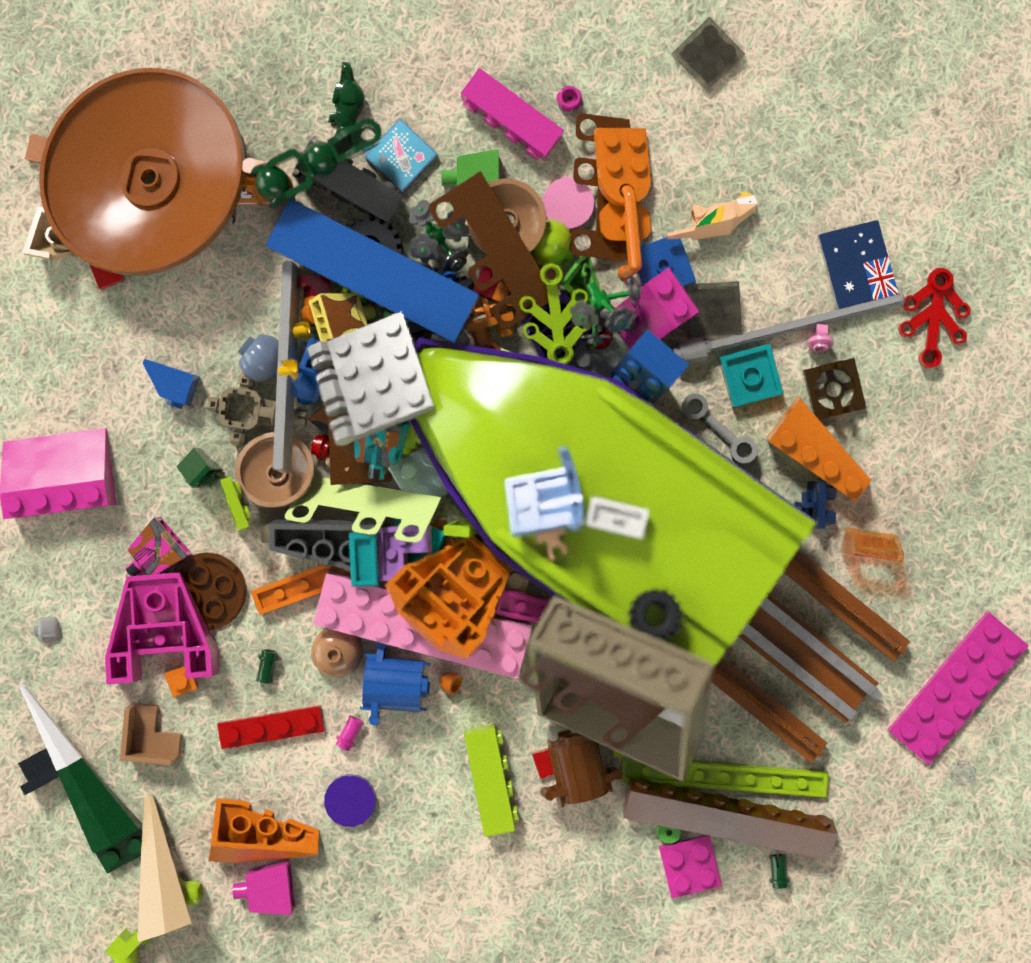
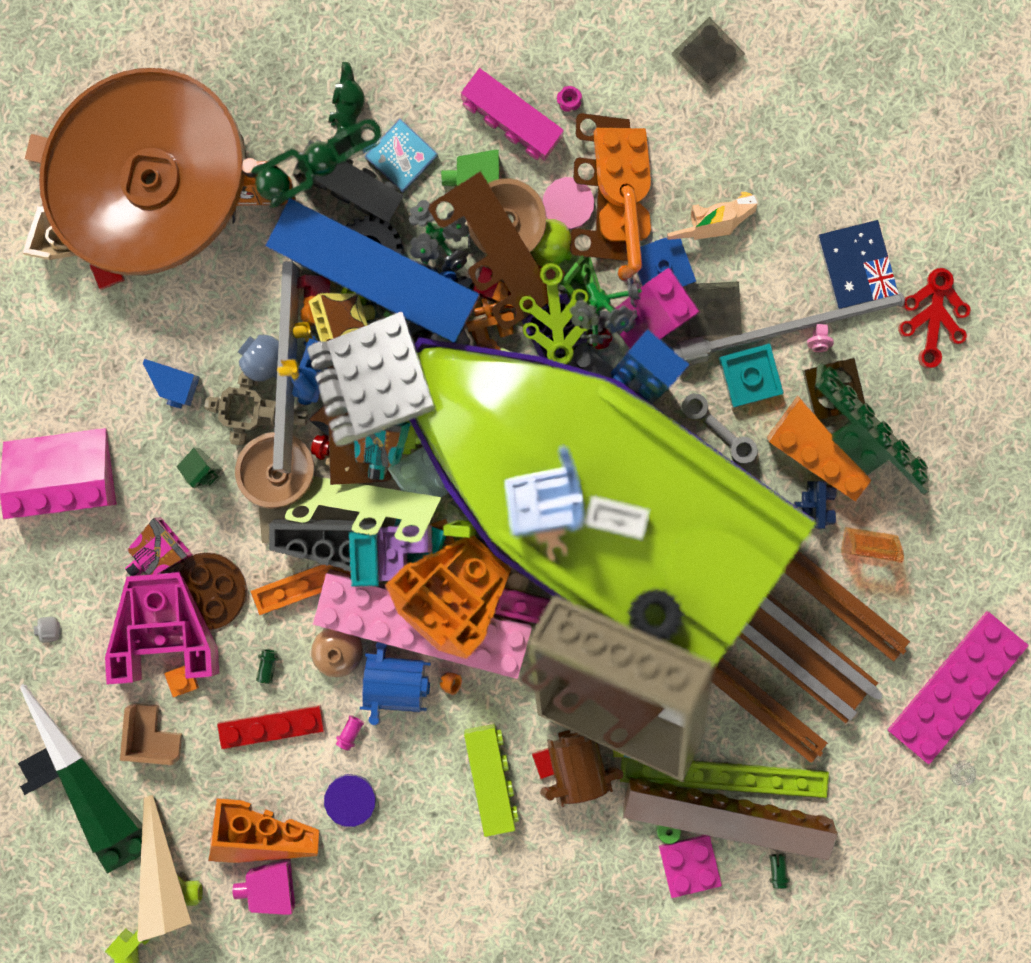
(232, 493): lime plate -> none
(865, 437): none -> dark green bracket

